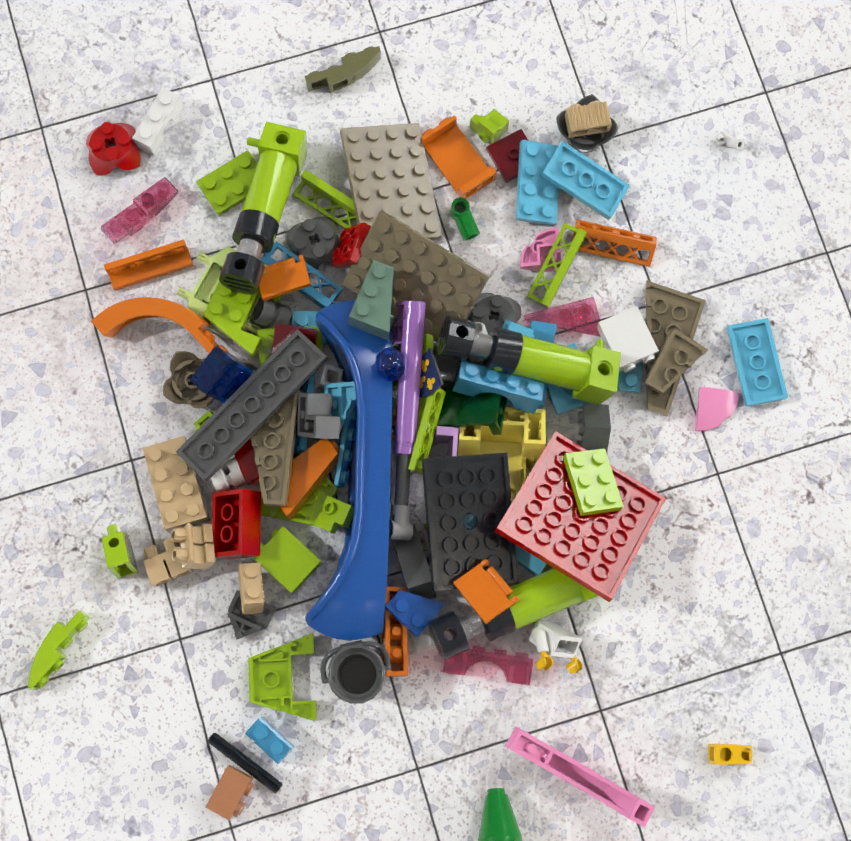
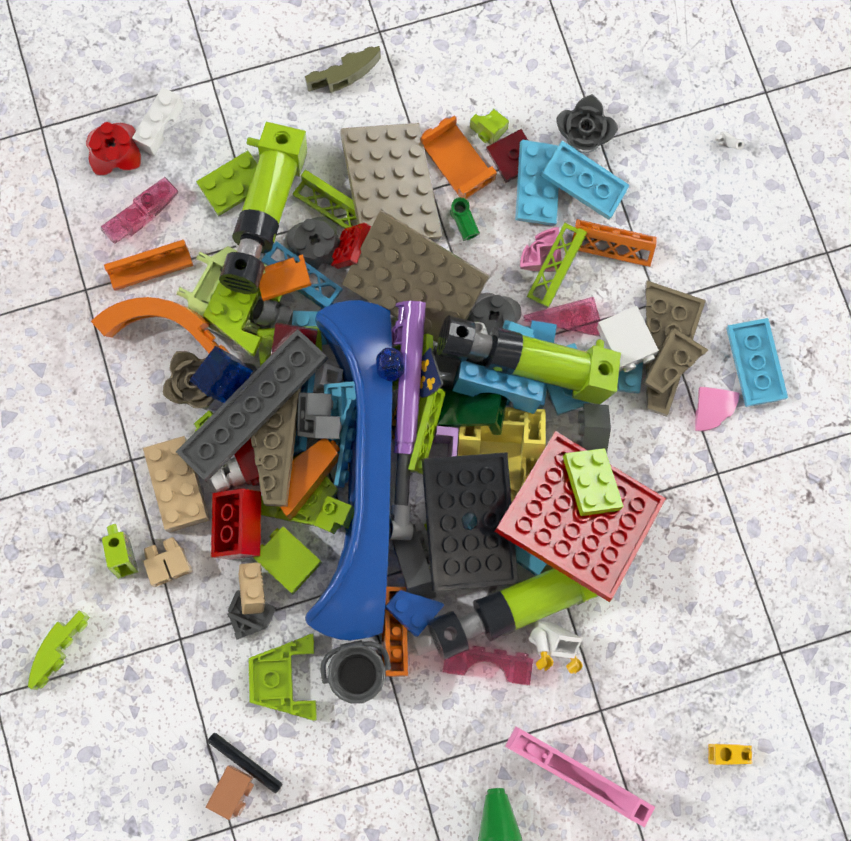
(196, 546): tan hips -> none
(269, 739): dark azure brick -> none
(374, 301): sand green wedge -> none
(485, 591): orange piece -> none
(587, 119): tan brick -> none

